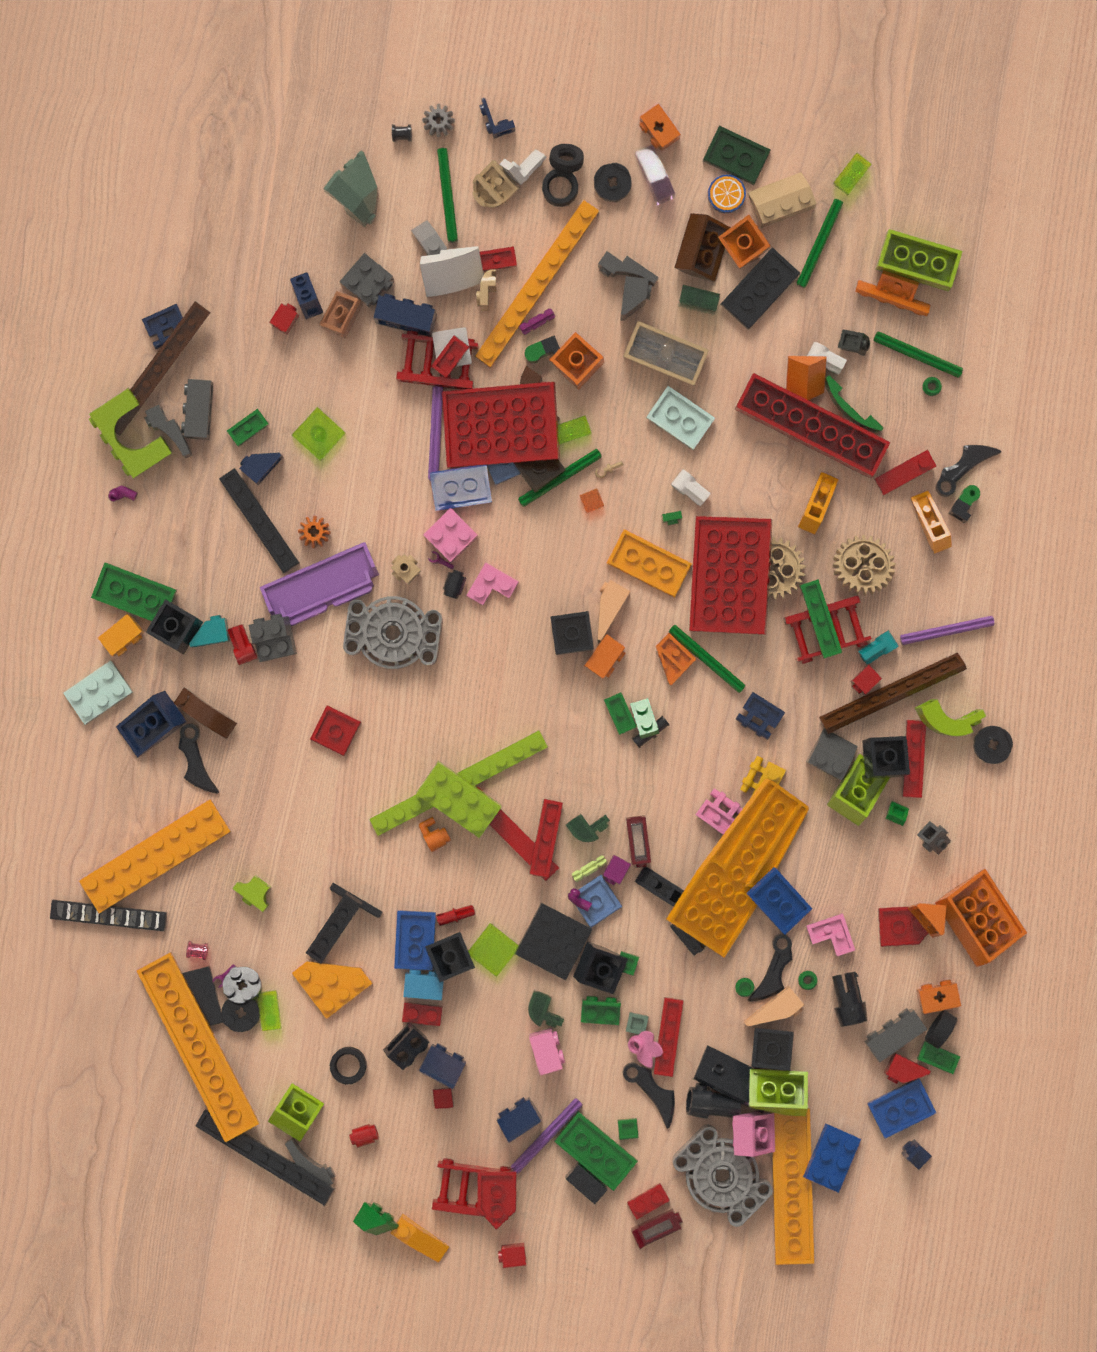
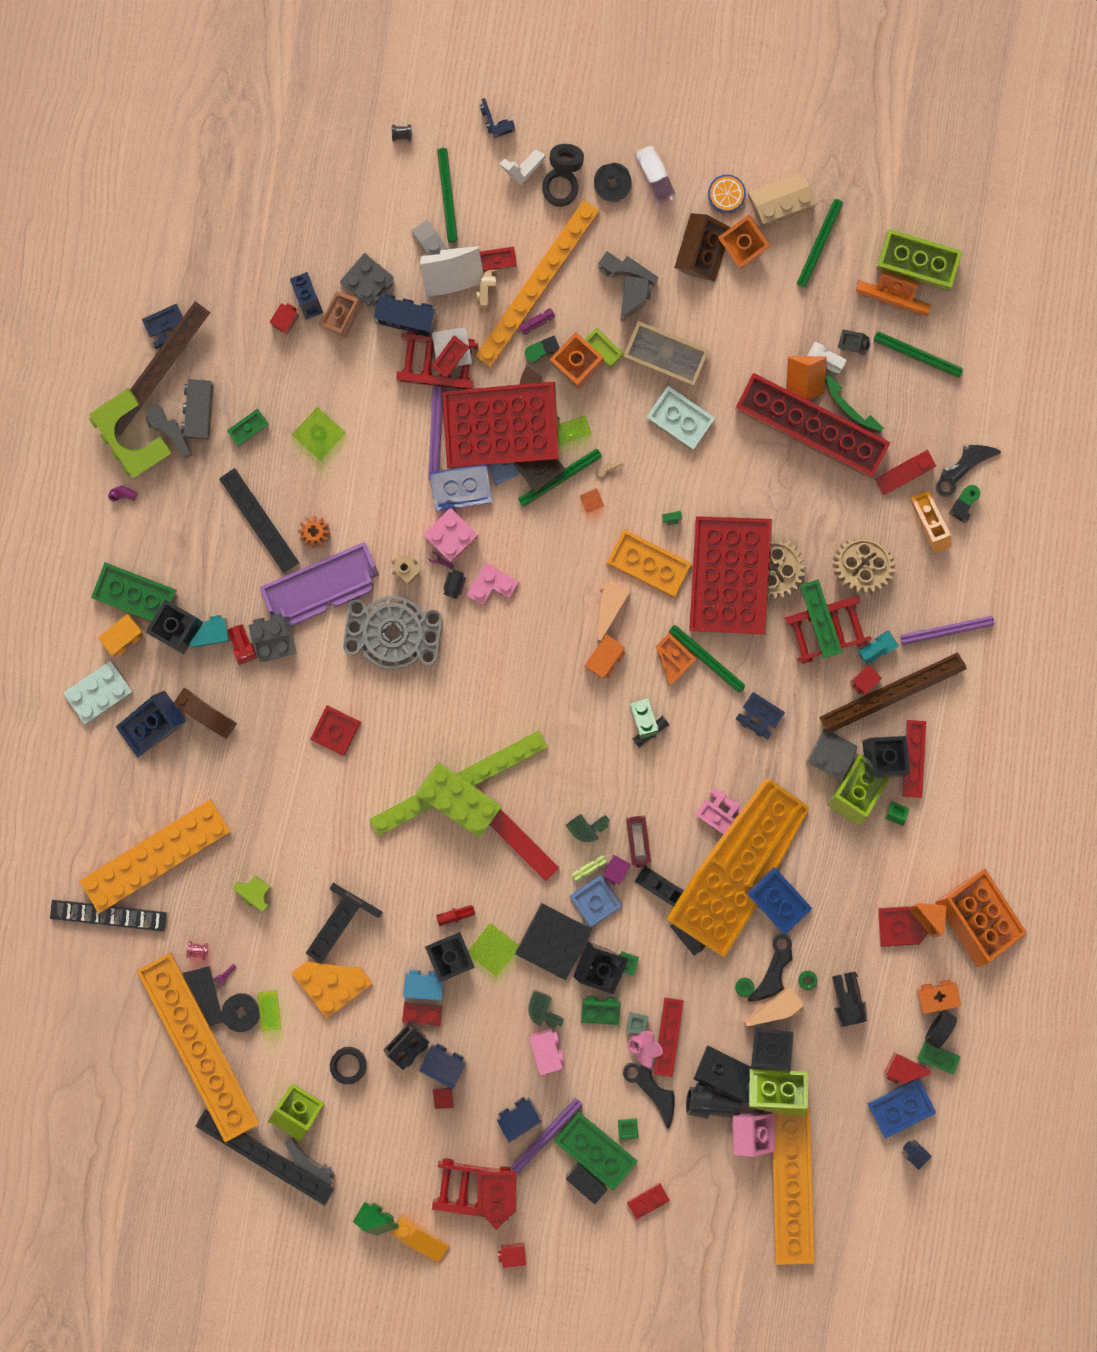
(196, 772): black piece -> none
(231, 989): plate -> none
(259, 465): dark blue slope -> none
(355, 189): sand green brick -> none
(364, 1135): red brick -> none
(413, 933): blue plate -> none
(436, 838): orange piece -> none
(445, 117): light grey gear -> none
(493, 186): tan slope -> none
(545, 838): red plate -> none
(572, 633): black brick -> none
(574, 897): magenta arm -> none
(604, 347): none -> lime tile
(620, 713): green plate -> none
(656, 1228): dark red window -> none
(658, 117): orange brick -> none
(687, 485): white piece -> none
(699, 299): clear green brick -> none
(725, 1193): light grey piece -> none
(736, 155): dark green tile -> none
(760, 288): black plate -> none
(771, 772): yellow plate -> none
(818, 503): light orange slope -> none
(832, 1158): blue plate -> none
(834, 929): bright pink plate -> none
(852, 173): clear neon green plate -> none
(895, 1034): dark grey brick -> none
(934, 838): dark grey brick -> none
(937, 721): lime arch -> none
(938, 386): green plate -> none
(983, 739): black plate -> none

